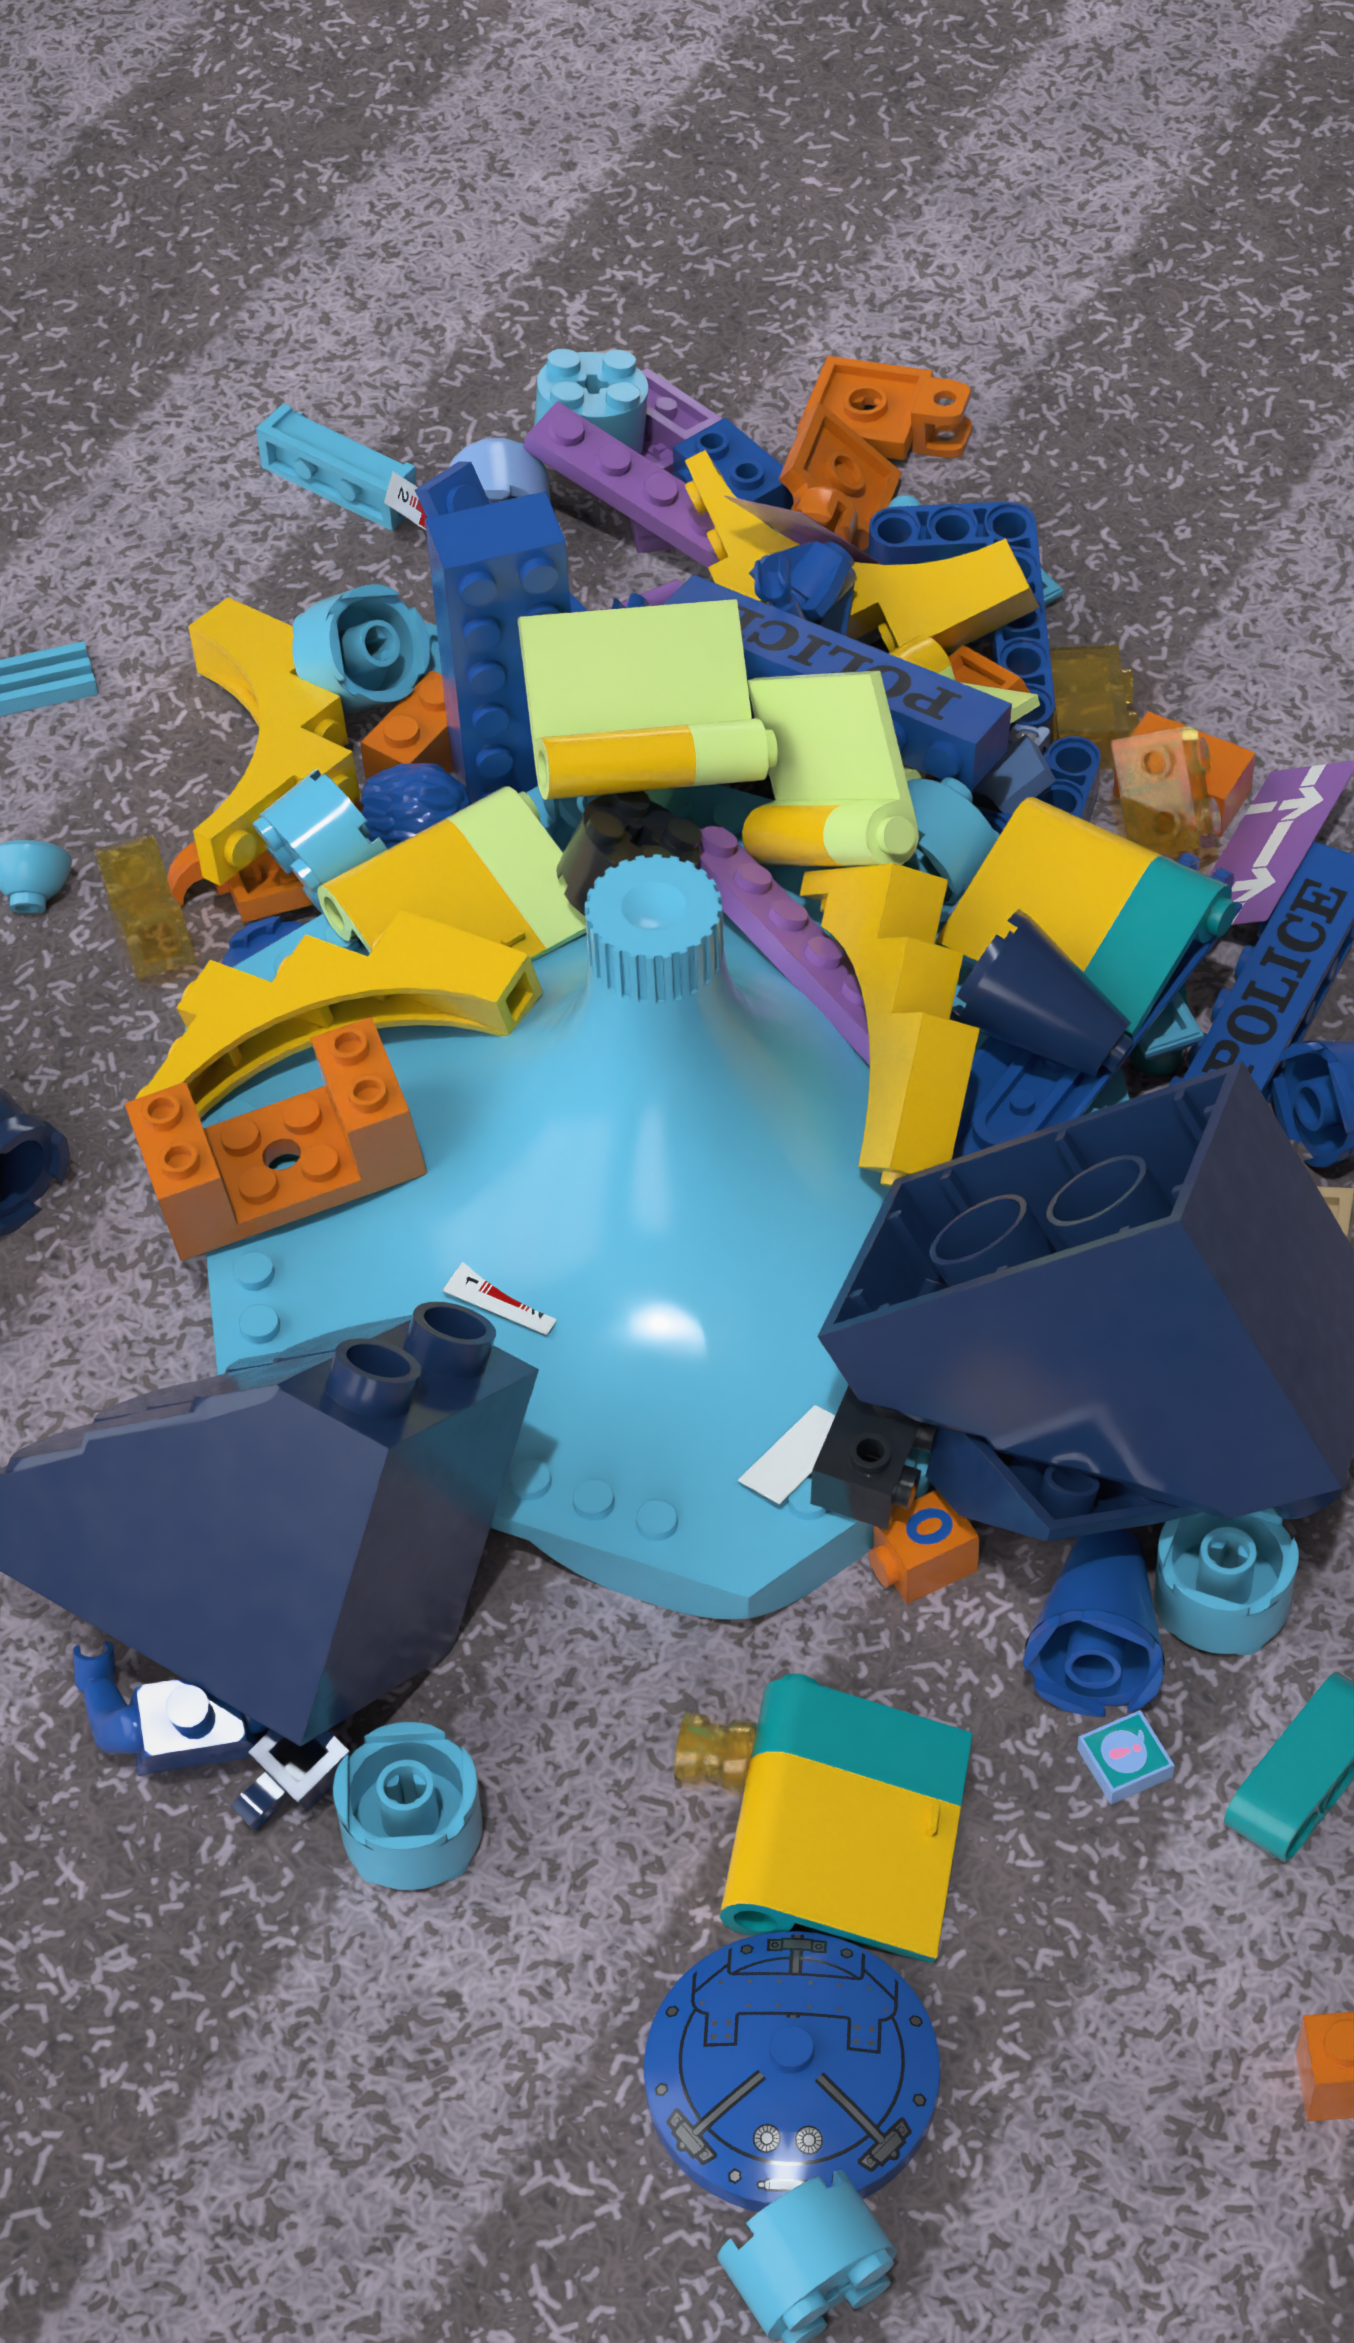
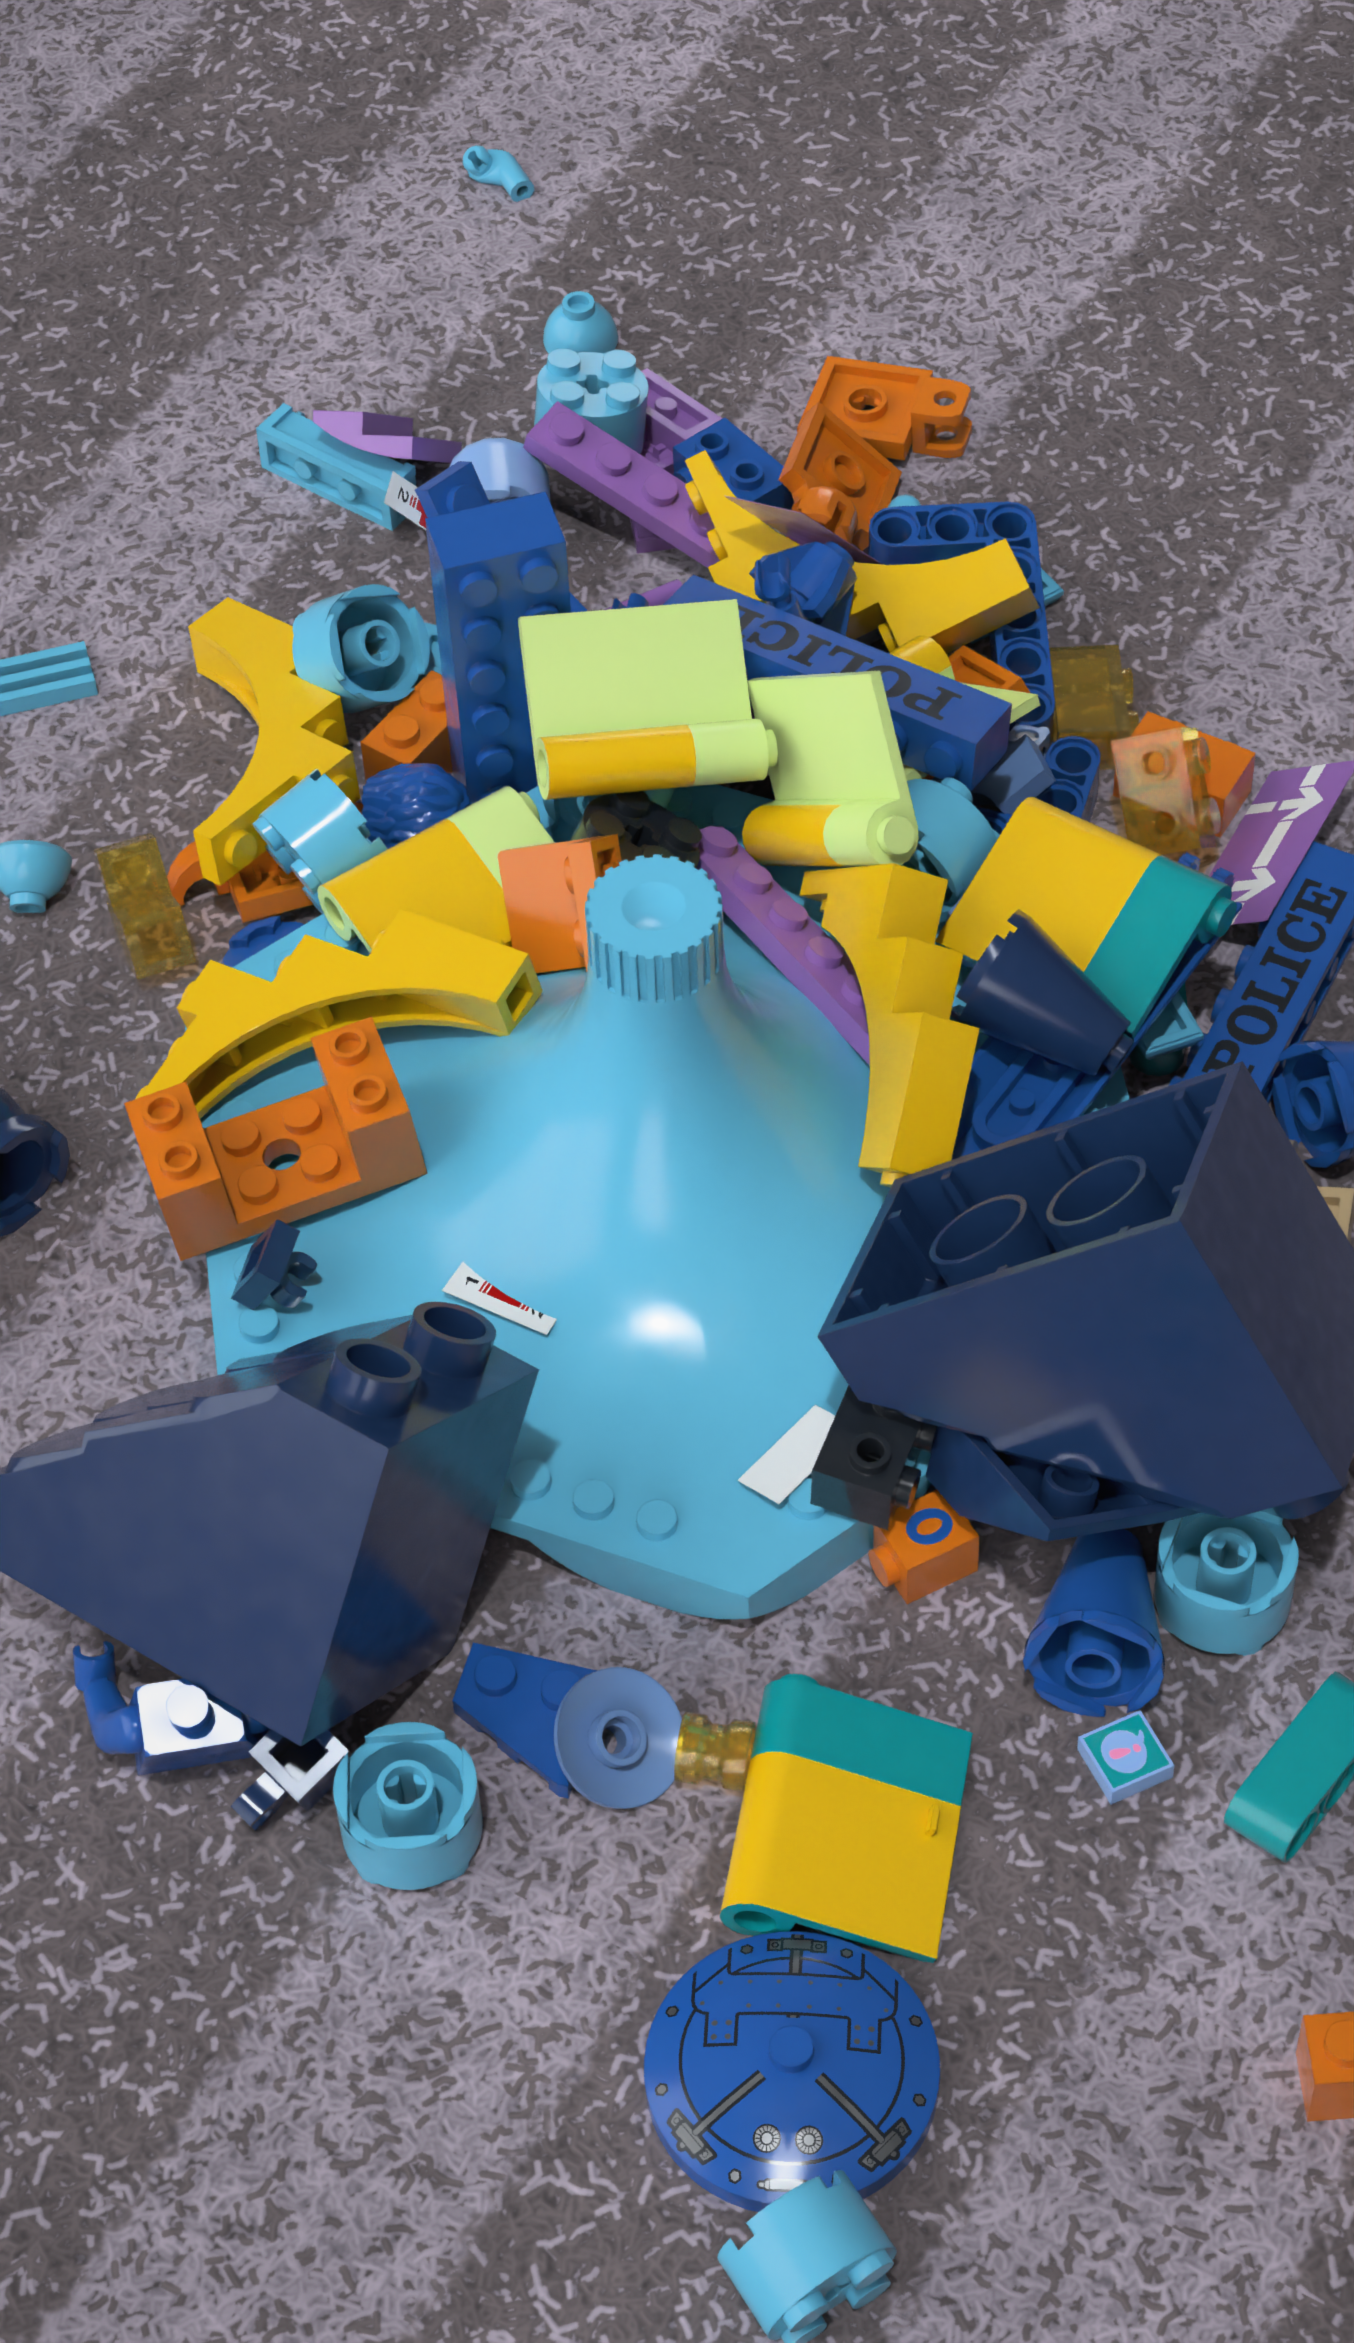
(268, 1269): none -> dark blue tile
(385, 435): none -> medium lavender slope
(498, 169): none -> medium azure arm
(517, 1704): none -> blue wing
(547, 897): none -> orange bracket
(580, 326): none -> medium azure brick
(645, 1732): none -> medium blue dish

